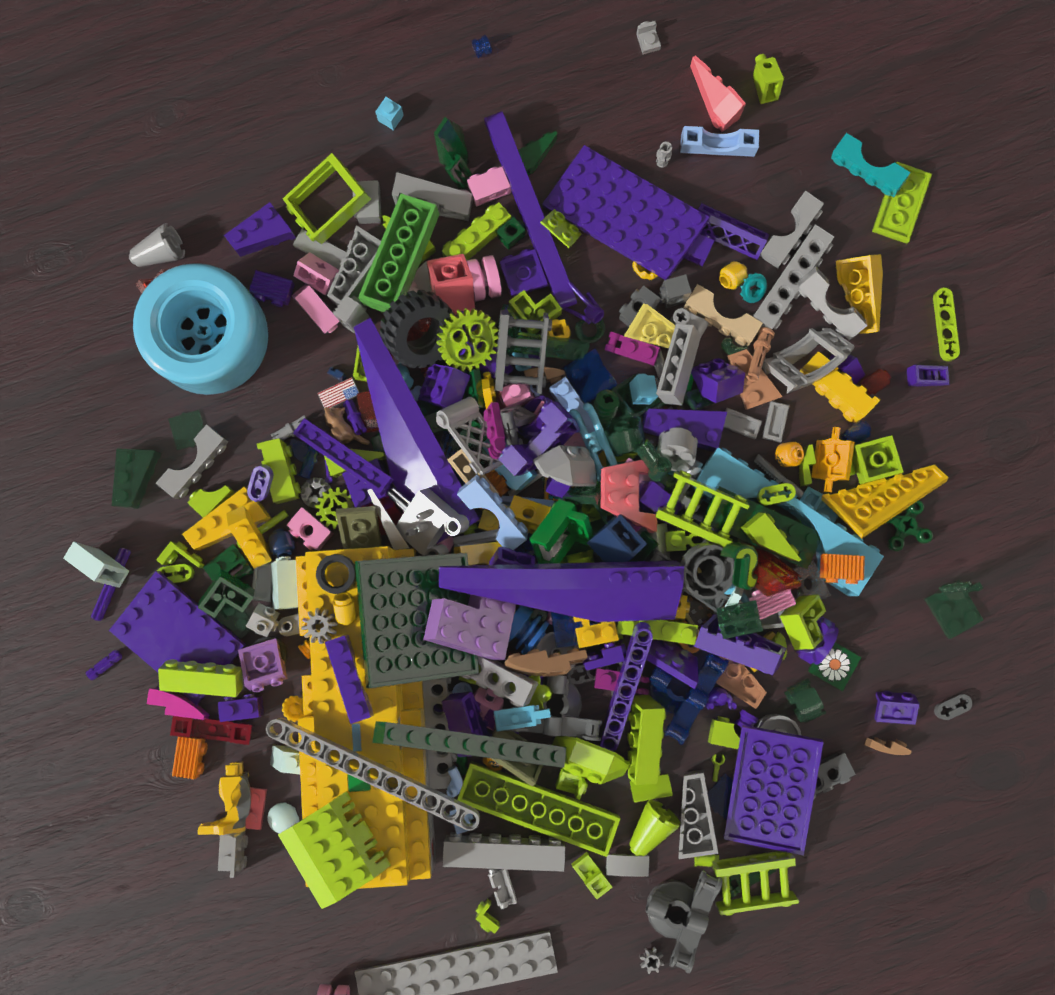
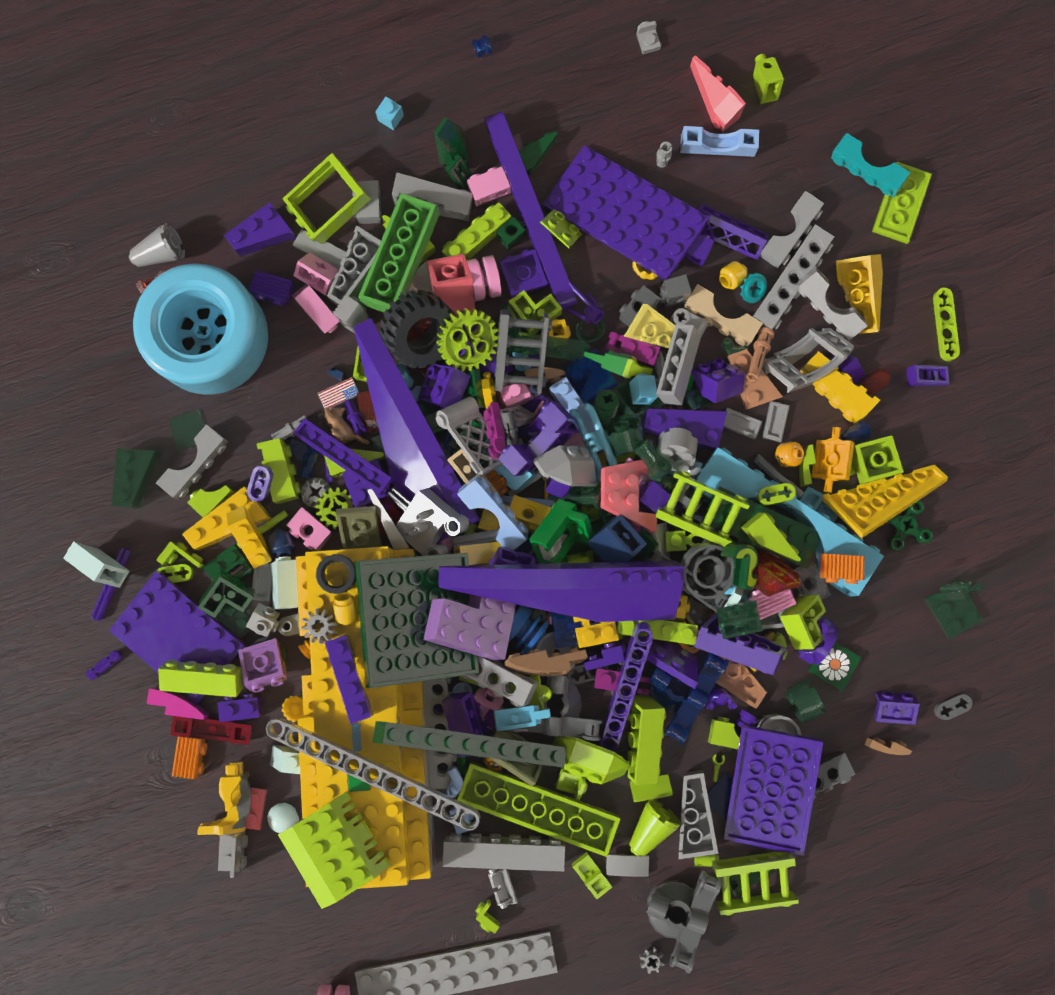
(619, 363): none -> green animal

